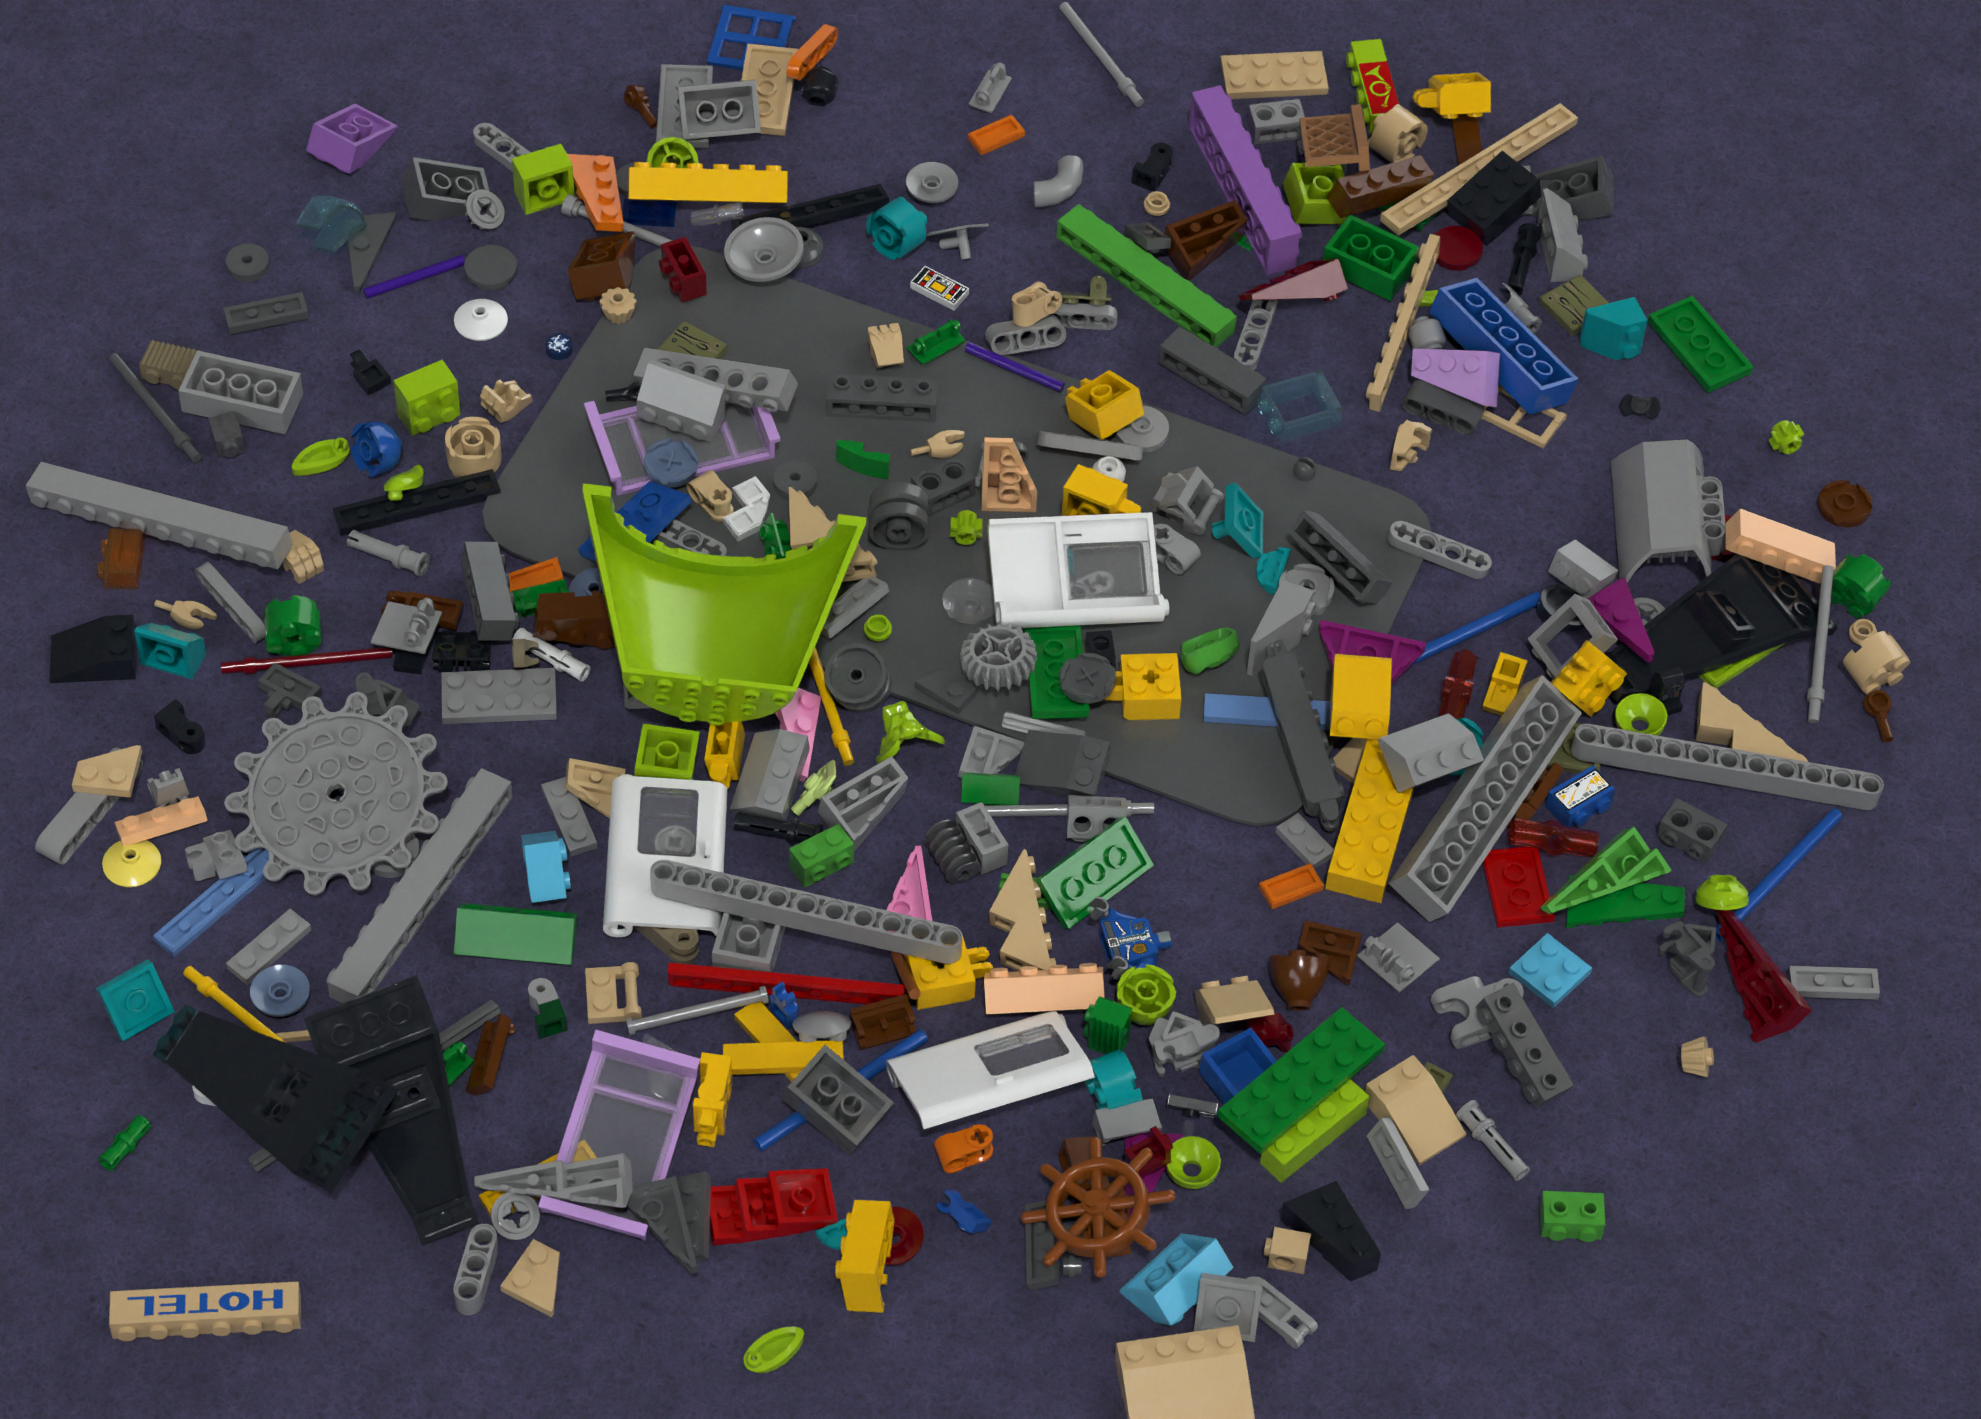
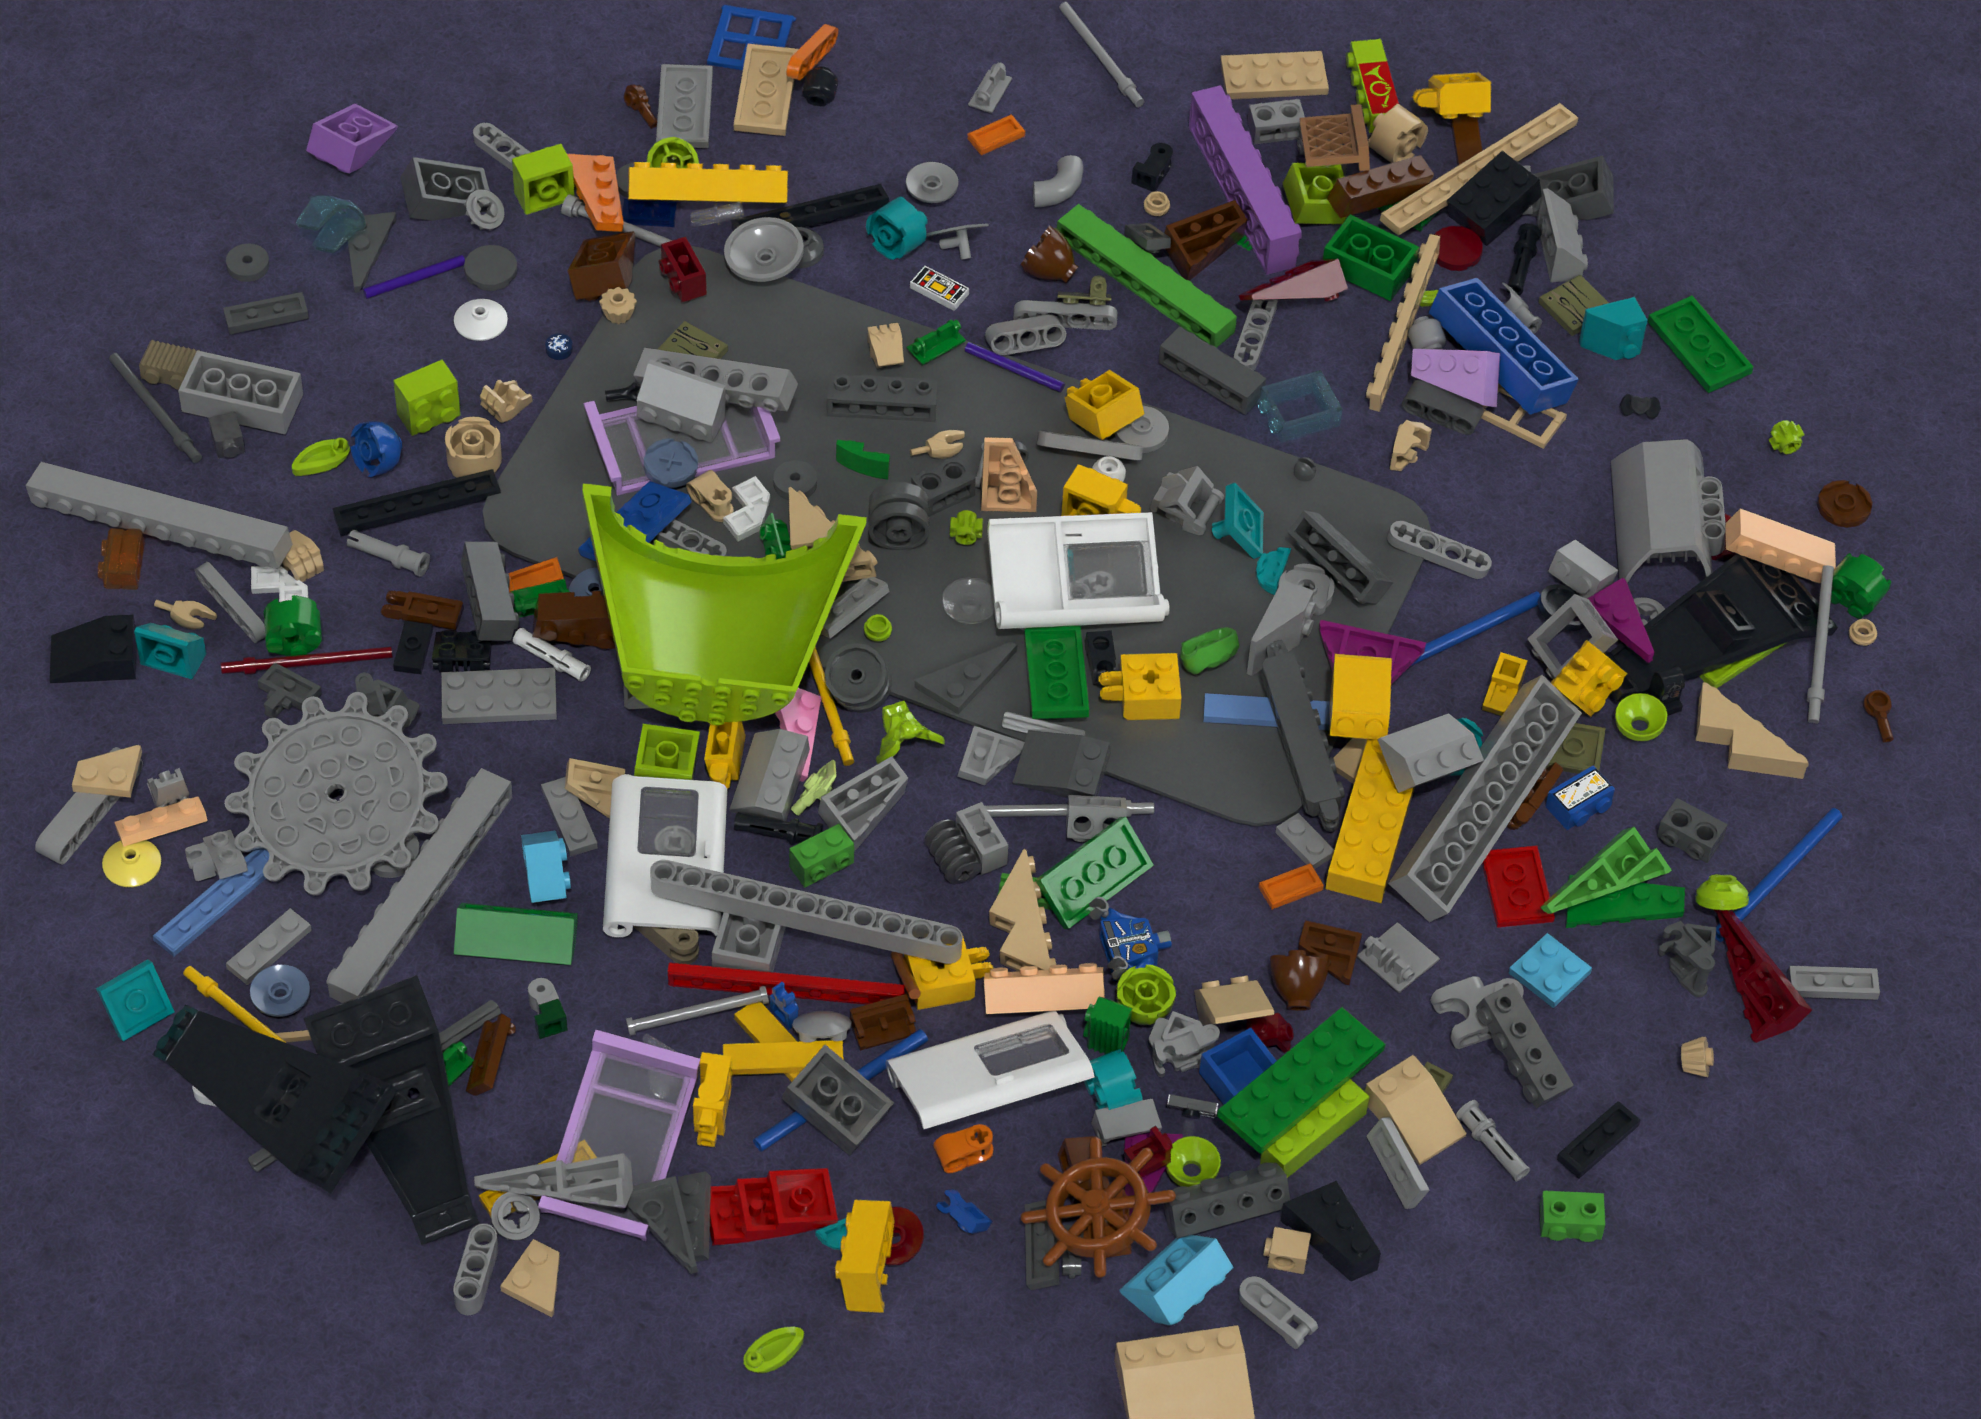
(124, 1142): green pin -> none
(178, 729): black leg -> none
(205, 1310): tan brick -> none
(276, 580): none -> white tile
(369, 374): black plate -> none
(403, 481): lime arm -> none
(407, 626): light grey hinge -> none
(519, 647): dark tan tile -> none
(603, 996): tan plate -> none
(719, 109): light grey slope -> none
(911, 891): bright pink wing -> none
(990, 788): green tile -> none
(998, 663): light grey gear -> none
(1034, 304): tan piece -> none
(1050, 257): none -> reddish brown piece
(1087, 678): dark grey tile -> none
(1174, 550): light grey piece -> none
(1227, 1200): none -> dark grey brick
(1227, 1303): light grey tile -> none
(1458, 684): clear red piece -> none
(1537, 833): clear red piece -> none
(1598, 1139): none -> black plate
(1727, 766): light grey beam -> none
(1876, 662): tan brick -> none

